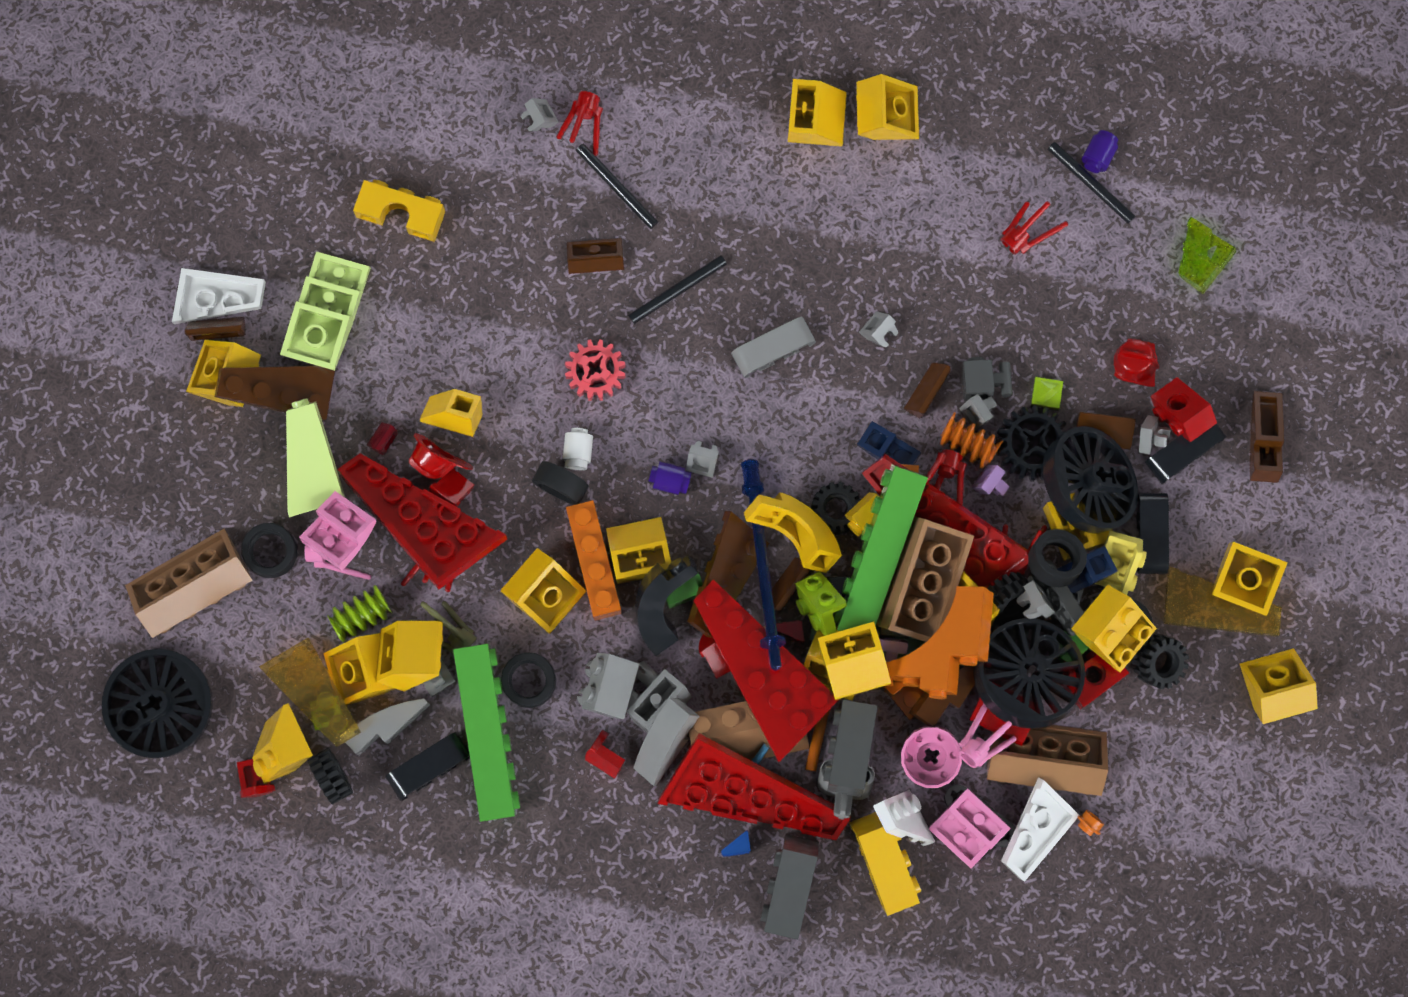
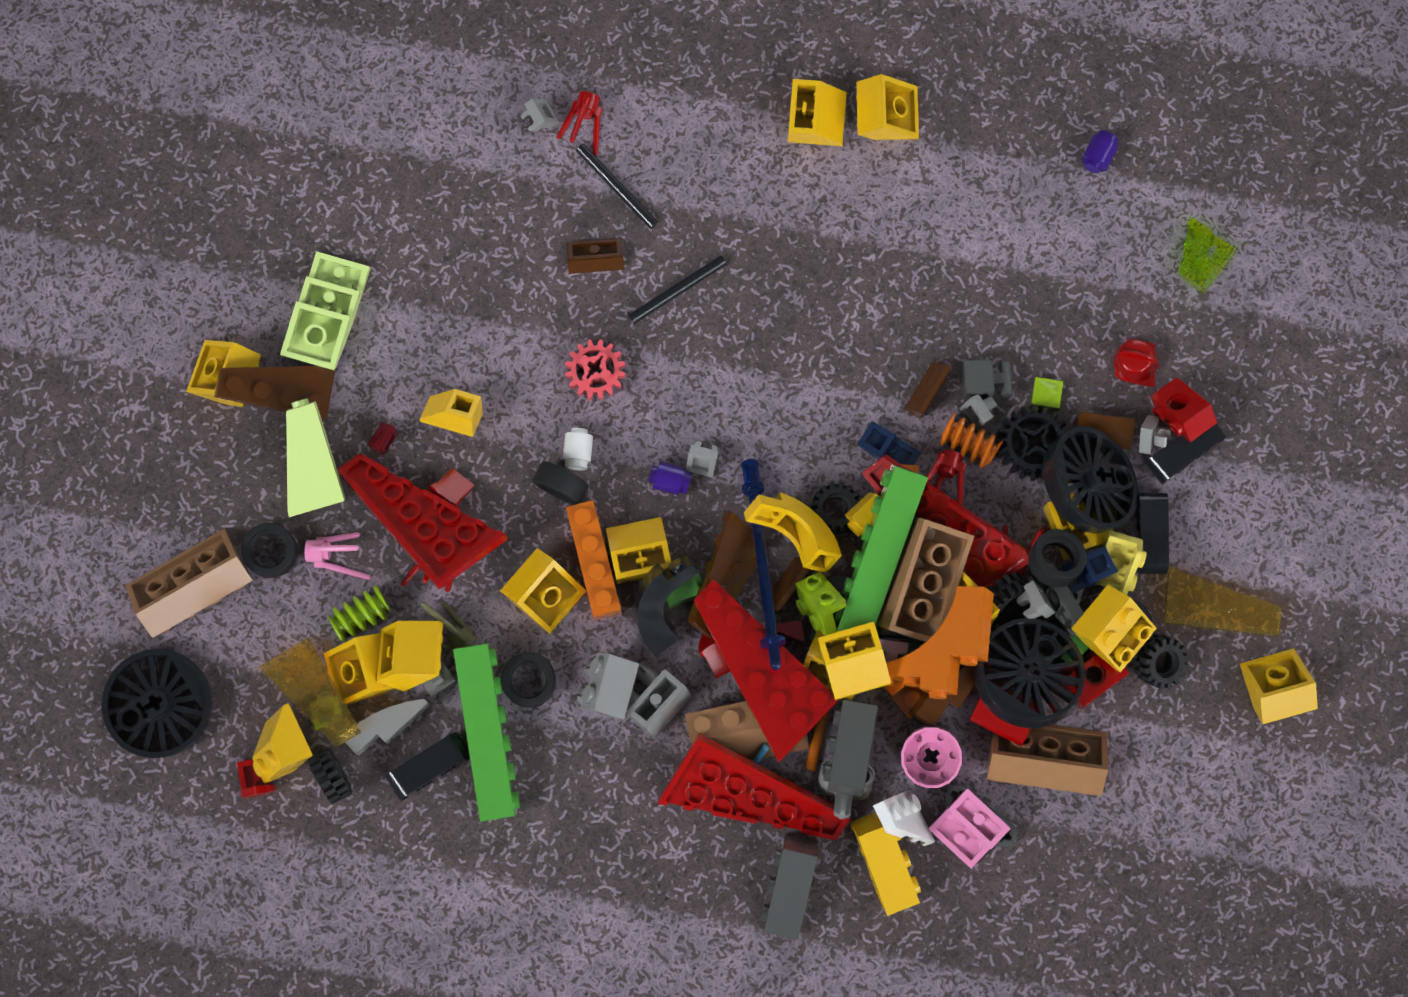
(214, 295): white wing -> none
(215, 328): reddish brown slope -> none
(338, 530): bright pink slope -> none
(377, 200): yellow arch -> none
(432, 460): red piece -> none
(603, 757): red tile -> none
(664, 740): light grey slope -> none
(738, 847): blue slope -> none
(773, 345): light grey beam -> none
(877, 328): light grey tile -> none
(975, 751): bright pink plant -> none
(991, 481): lavender tile -> none
(1018, 237): red plant -> none
(1038, 830): white wing -> none
(1090, 823): orange plate -> none
(1091, 182): black bar -> none
(1248, 578): yellow slope -> none
(1266, 437): reddish brown slope -> none

